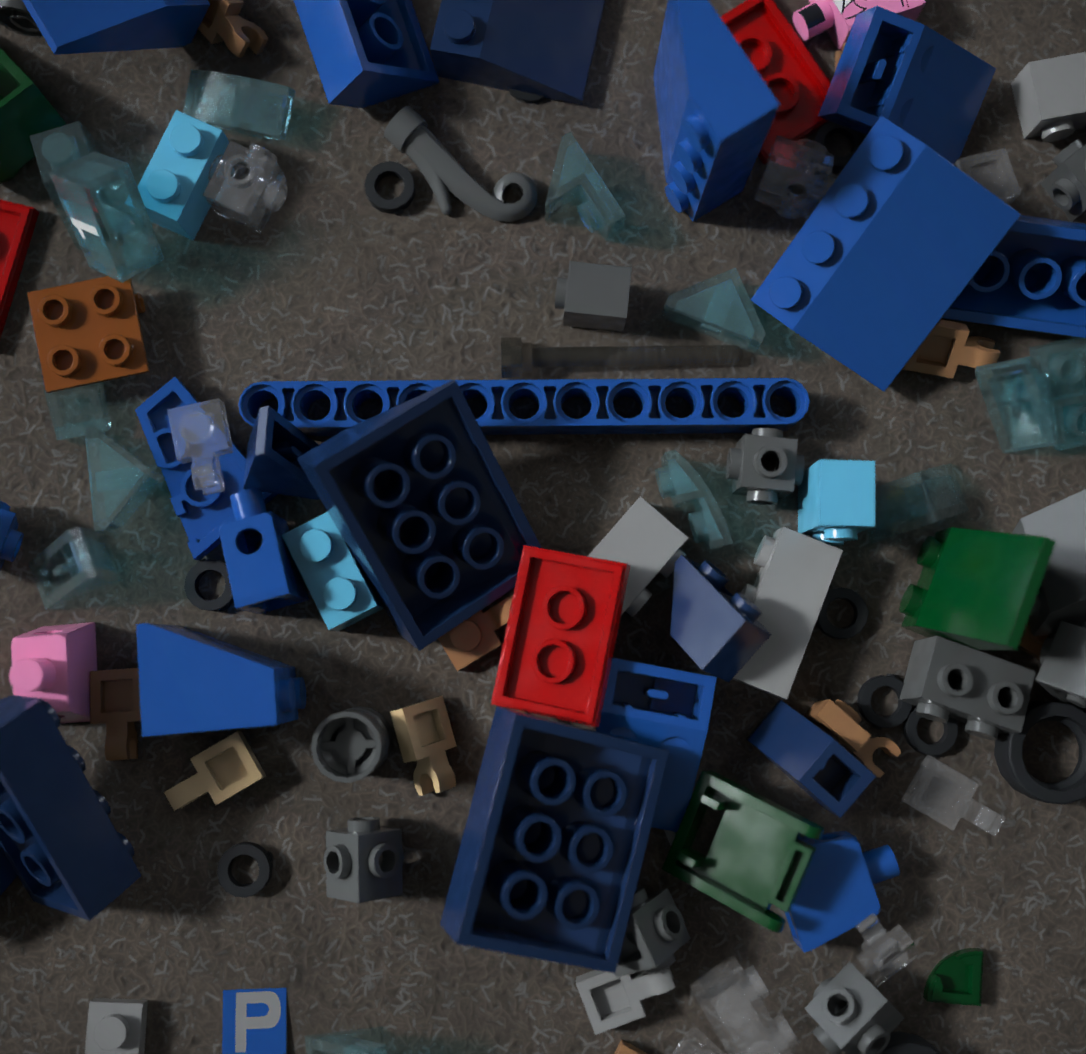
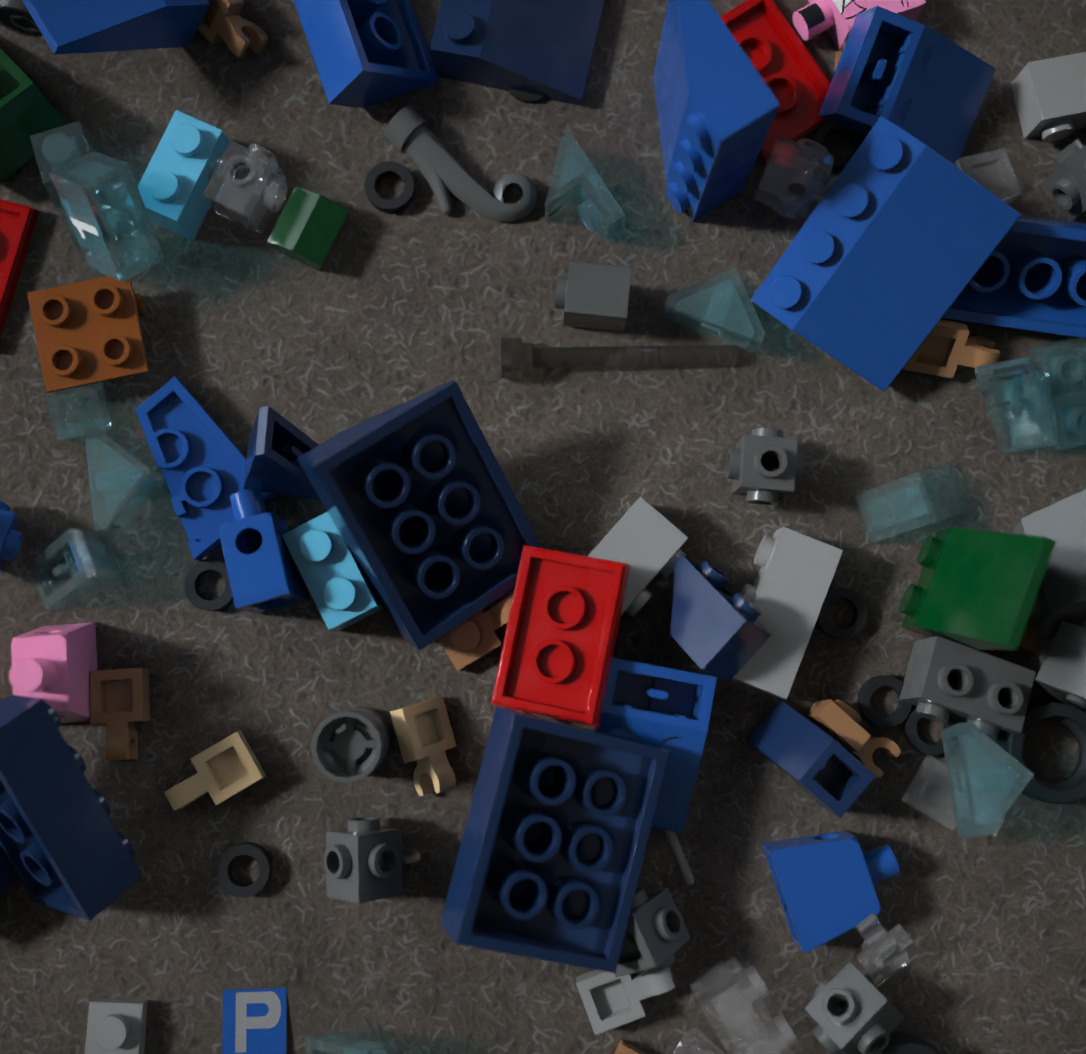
(200, 437): clear plate -> none
(210, 685): blue slope -> none
(239, 103): clear light blue slope -> none
(307, 227): none -> dark green piece
(549, 394): blue beam -> none
(686, 487): clear light blue slope -> none
(753, 854): dark green container -> none
(837, 500): medium azure brick -> none
(957, 979): dark green tile -> none
(981, 779): none -> clear light blue slope

